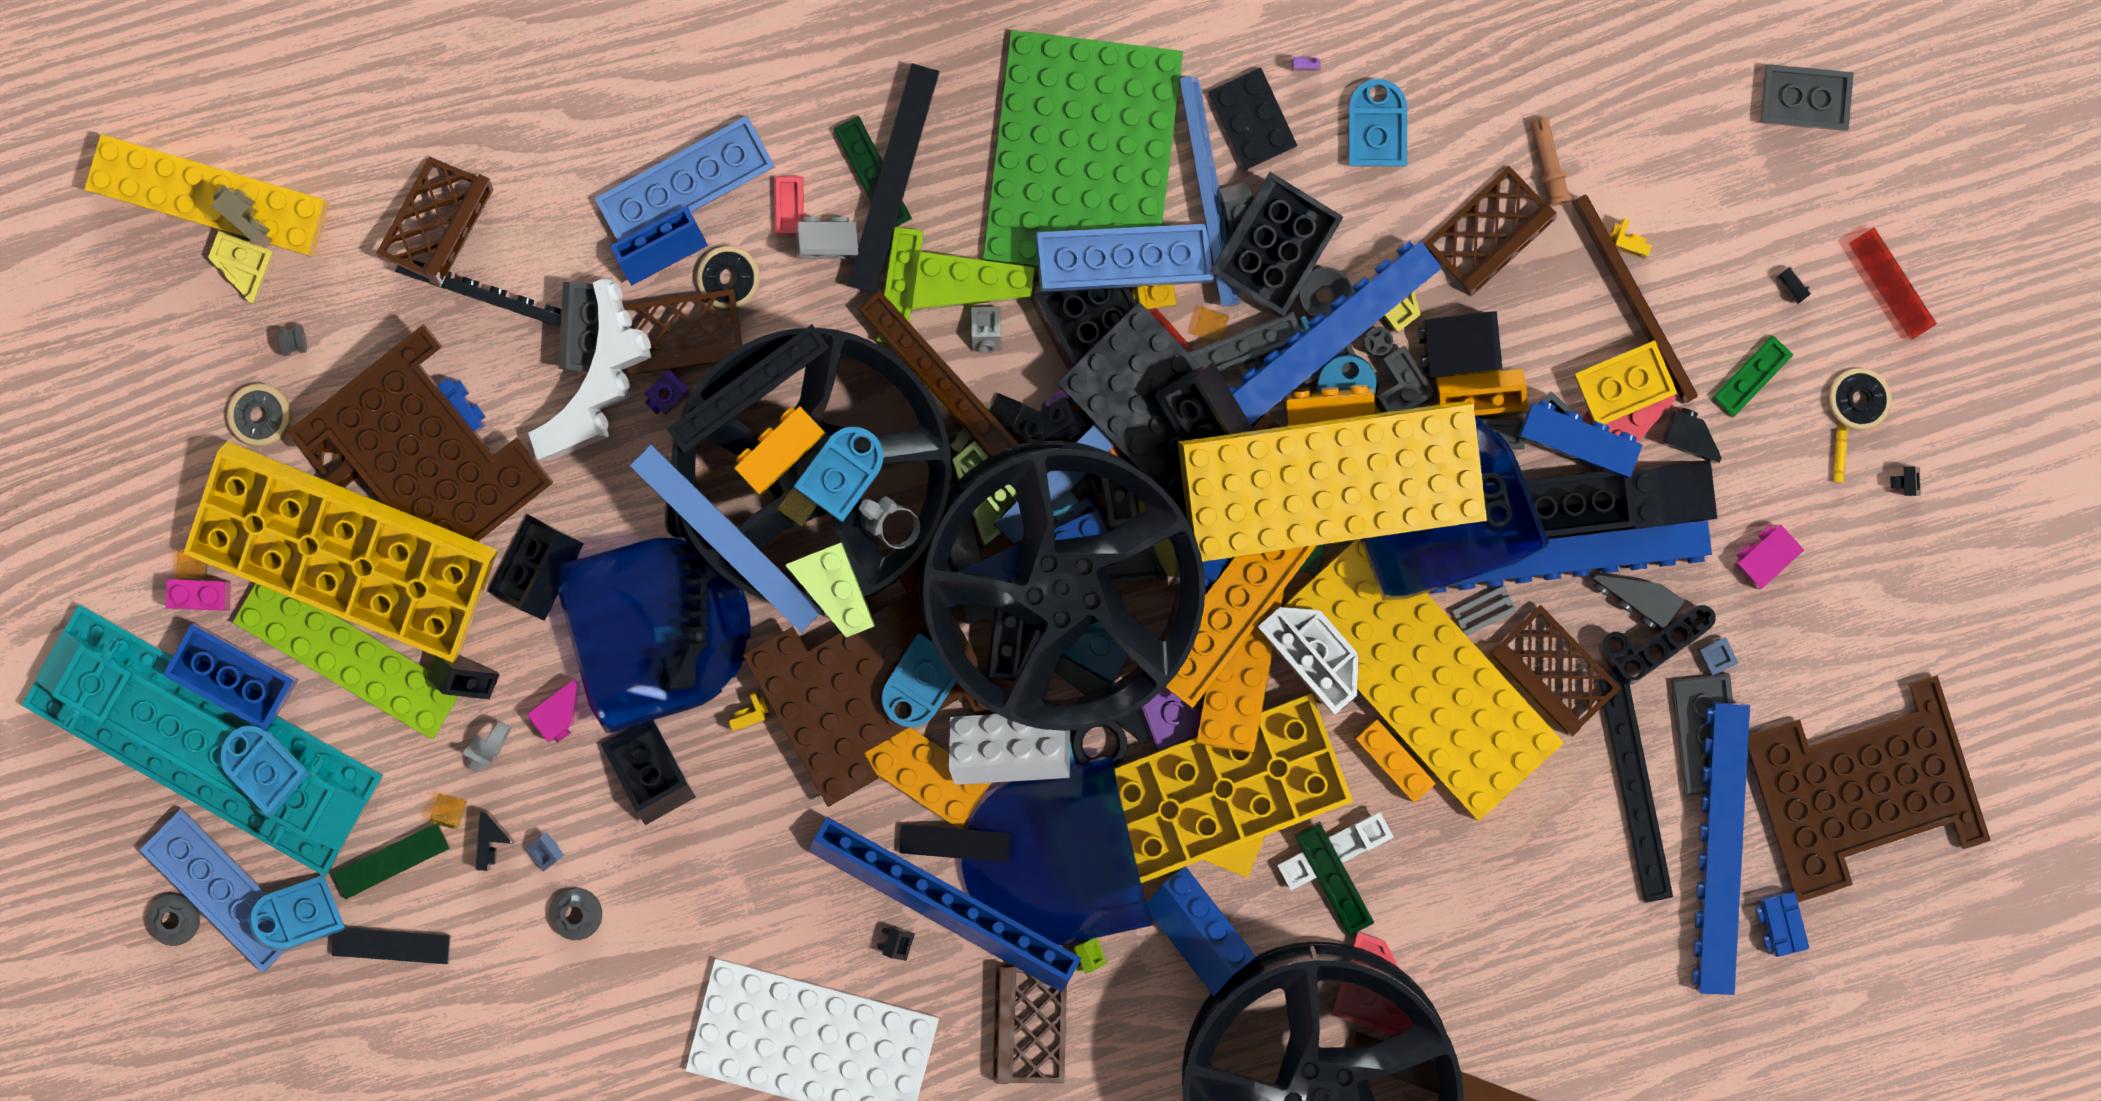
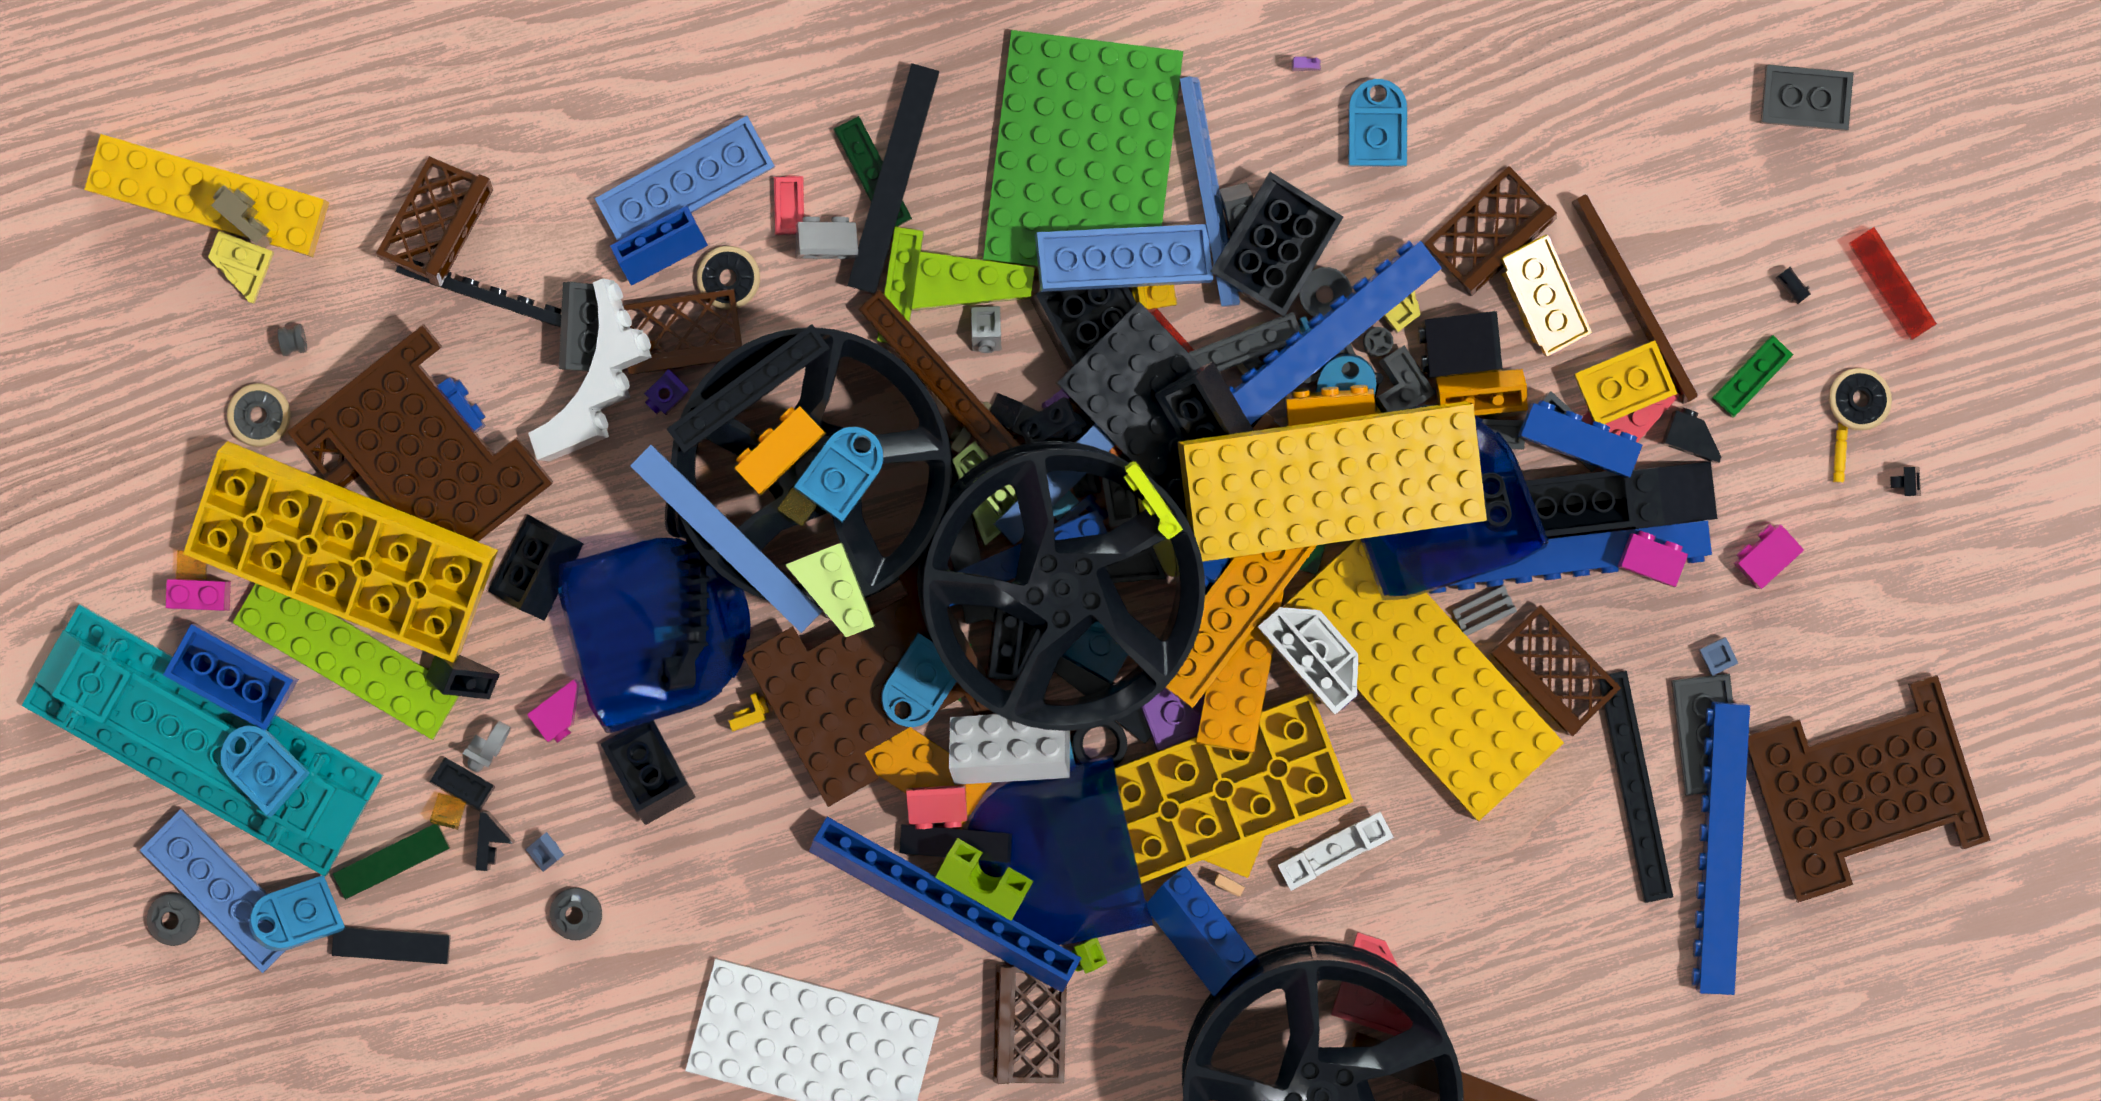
(462, 784): none -> black plate
(877, 513): light grey piece -> none
(897, 943): black tile -> none
(937, 805): none -> coral slope
(964, 874): none -> lime arch
(1153, 502): none -> neon yellow hinge
(1211, 324): clear yellow tile -> none
(1228, 884): none -> light nougat tile
(1252, 119): black plate -> none
(1334, 878): dark green tile -> none
(1394, 760): light orange brick -> none
(1544, 296): none -> piece
(1553, 175): nougat pin -> none
(1633, 244): yellow bracket -> none
(1649, 599): dark grey slope -> none
(1653, 559): none -> dark pink brick
(1662, 641): black beam -> none
(1782, 924): blue brick -> none

